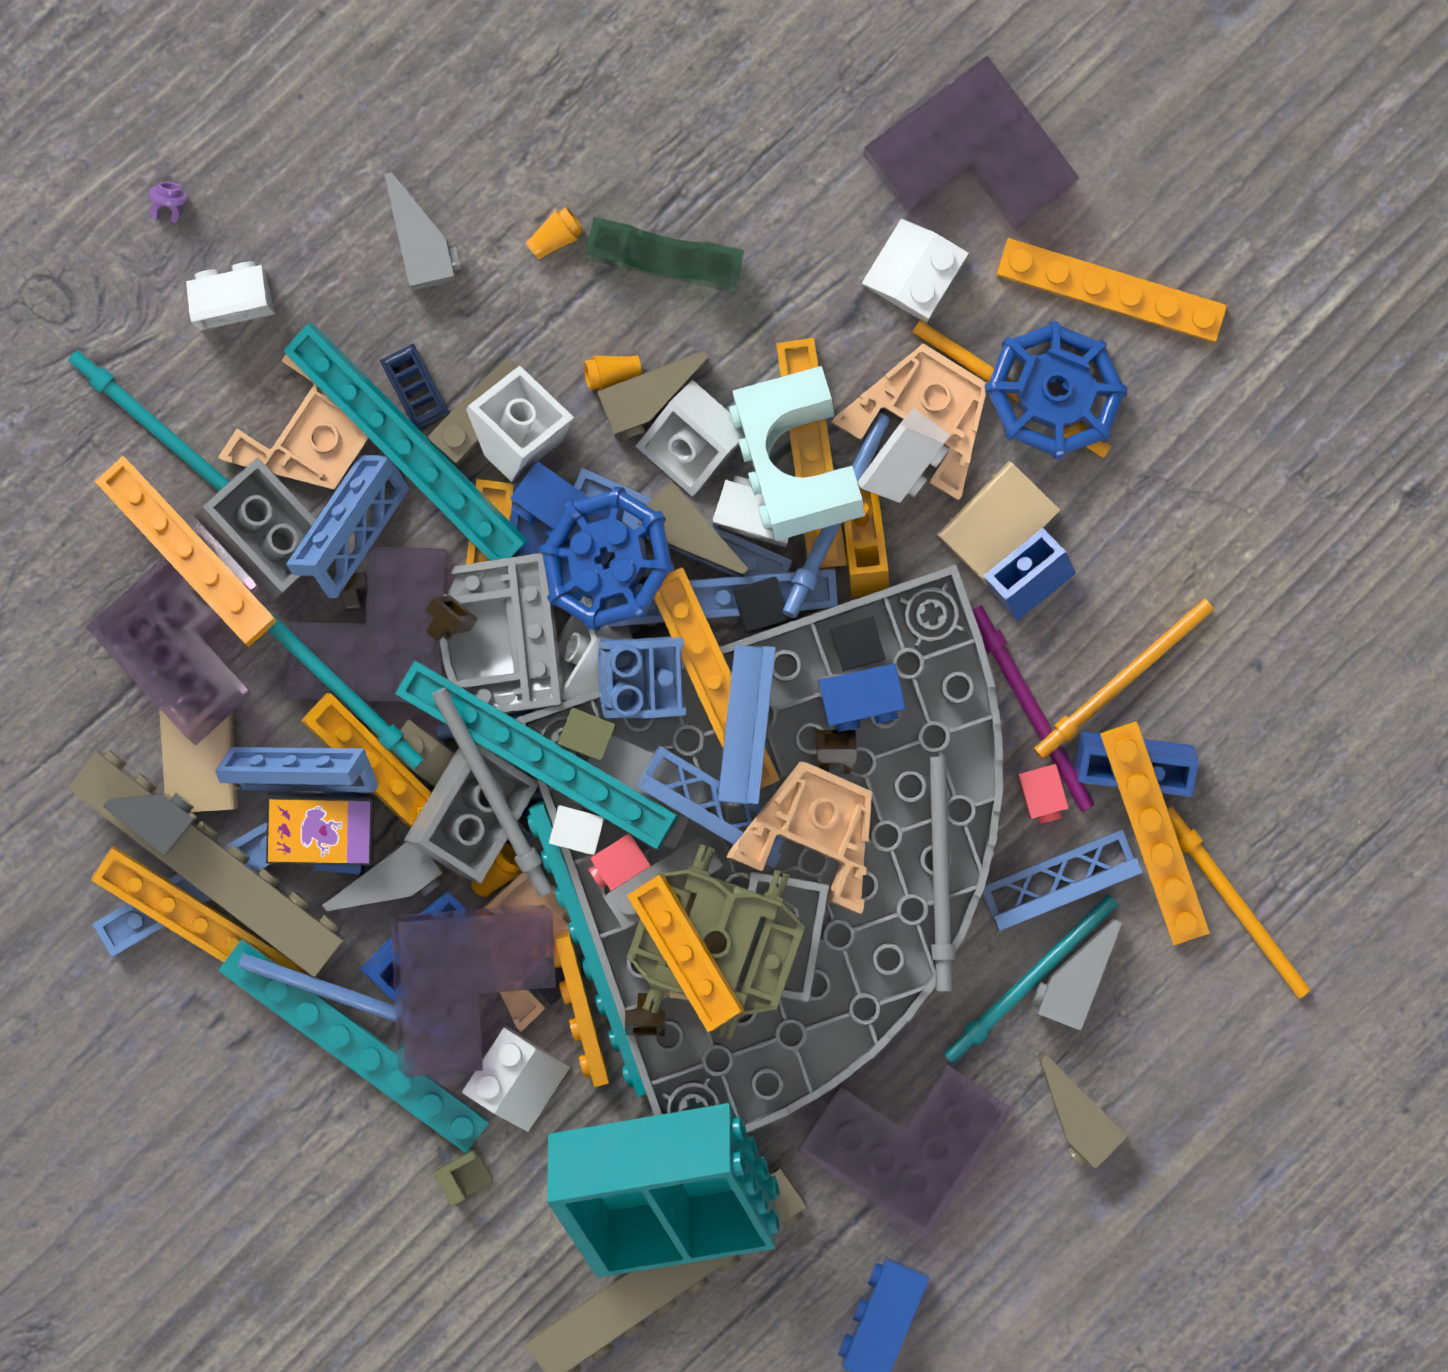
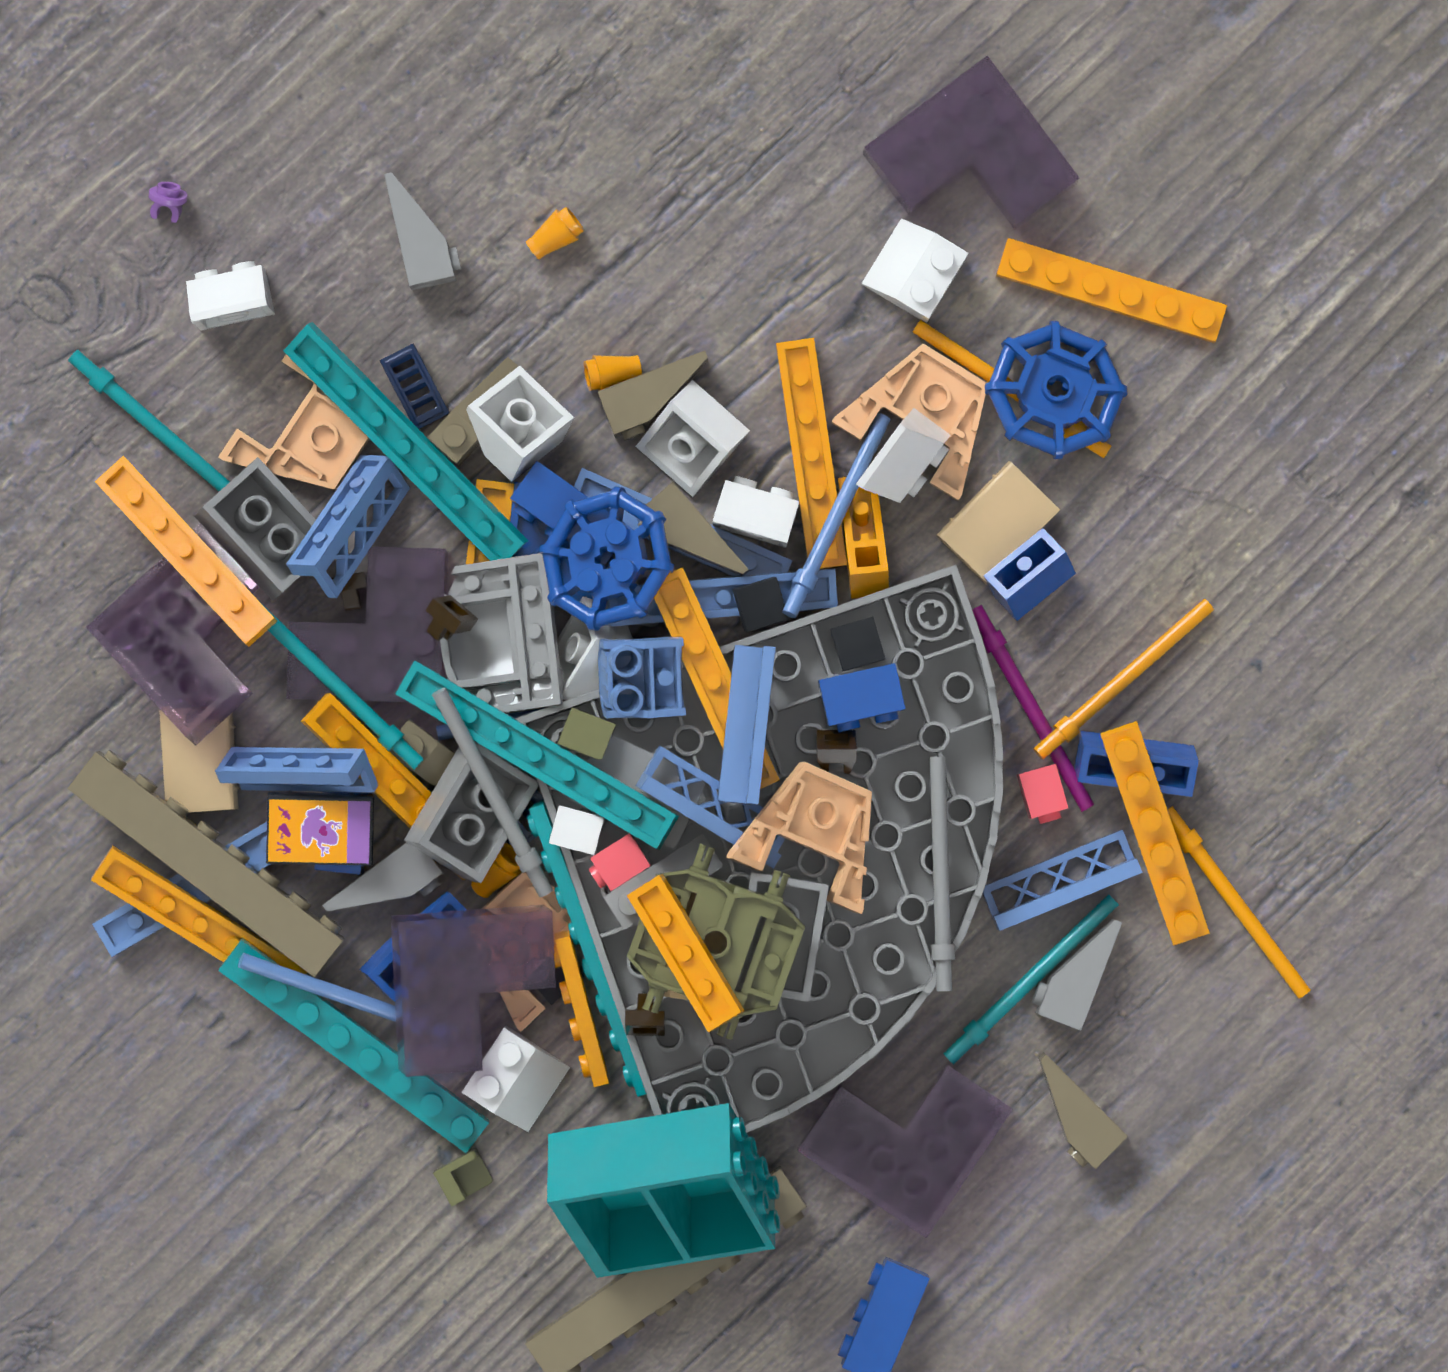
(154, 817): dark grey slope -> none
(663, 256): clear green arch -> none
(791, 502): light aqua arch -> none

